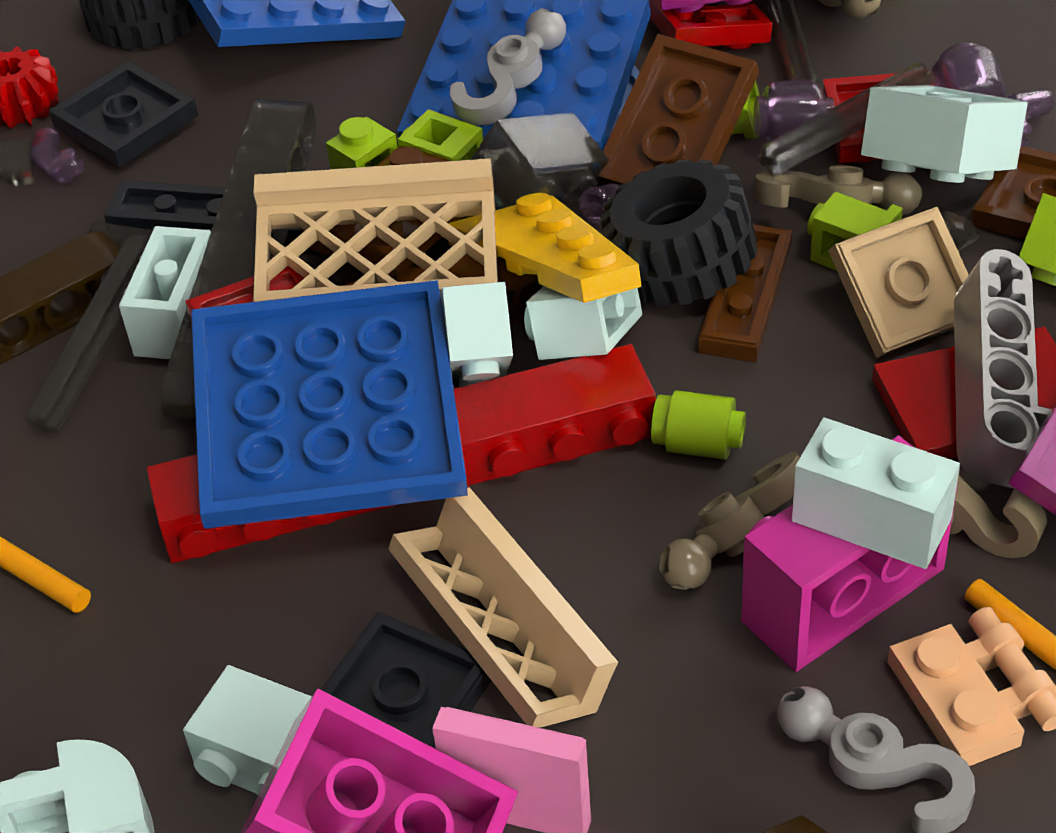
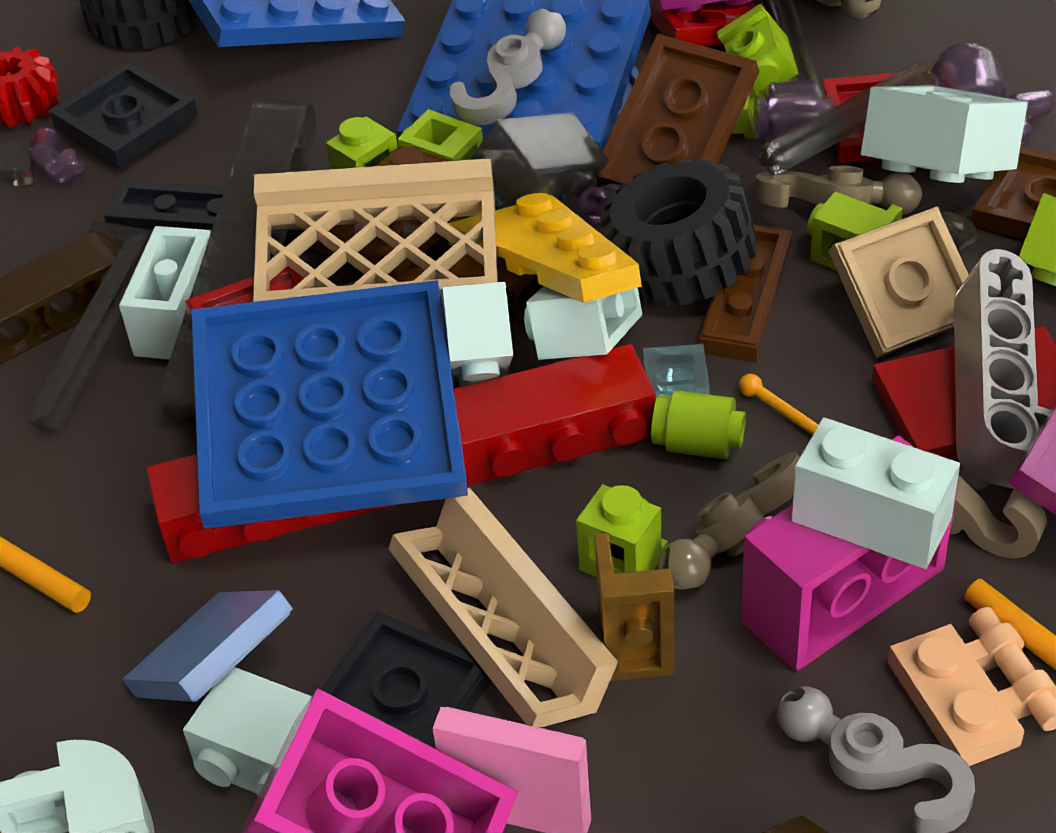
(208, 645): none -> medium blue tile
(630, 524): none -> lime brick
(635, 617): none -> pearl gold panel
(676, 369): none -> clear light blue plate
(751, 385): none -> light orange hinge
(762, 40): none -> lime brick

